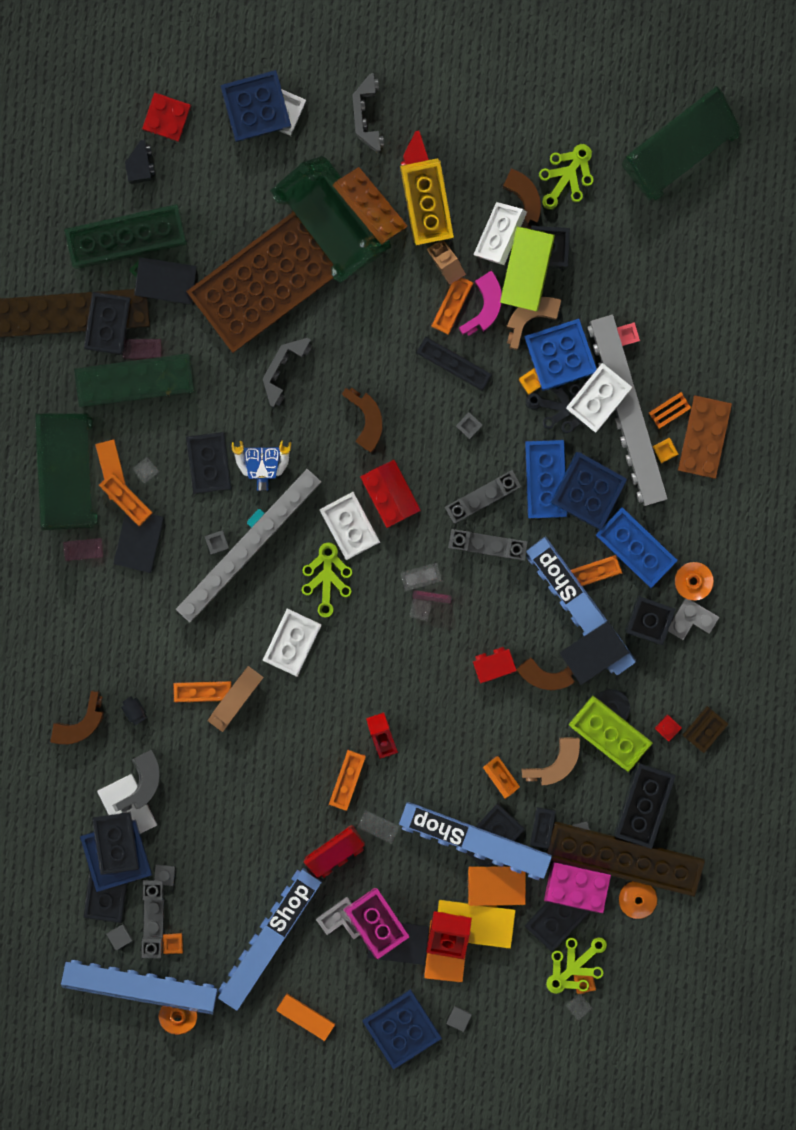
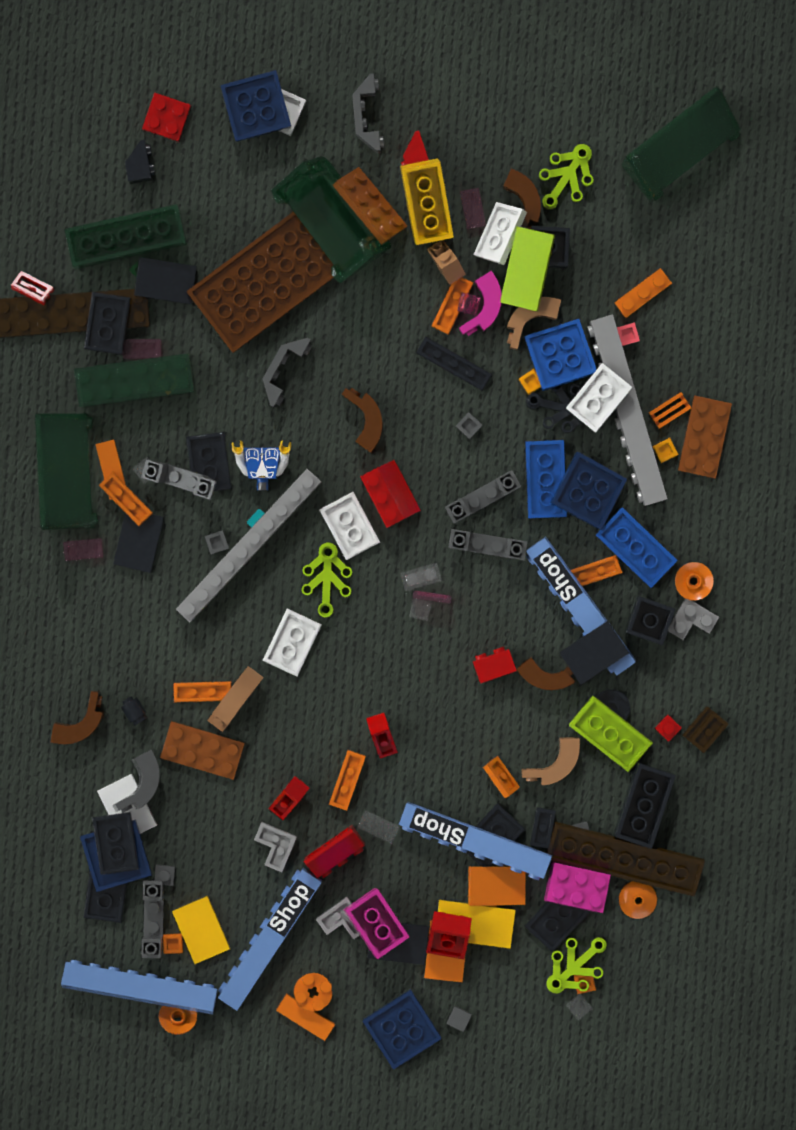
(45, 295): none -> tile
(119, 937): dark grey tile -> none
(179, 477): none -> dark grey slope
(201, 929): none -> yellow tile
(202, 750): none -> dark orange plate
(279, 841): none -> light grey plate
(289, 798): none -> red slope
(308, 982): none -> orange plate
(469, 304): none -> clear pink tile
(472, 208): none -> clear pink tile
(643, 293): none -> orange plate

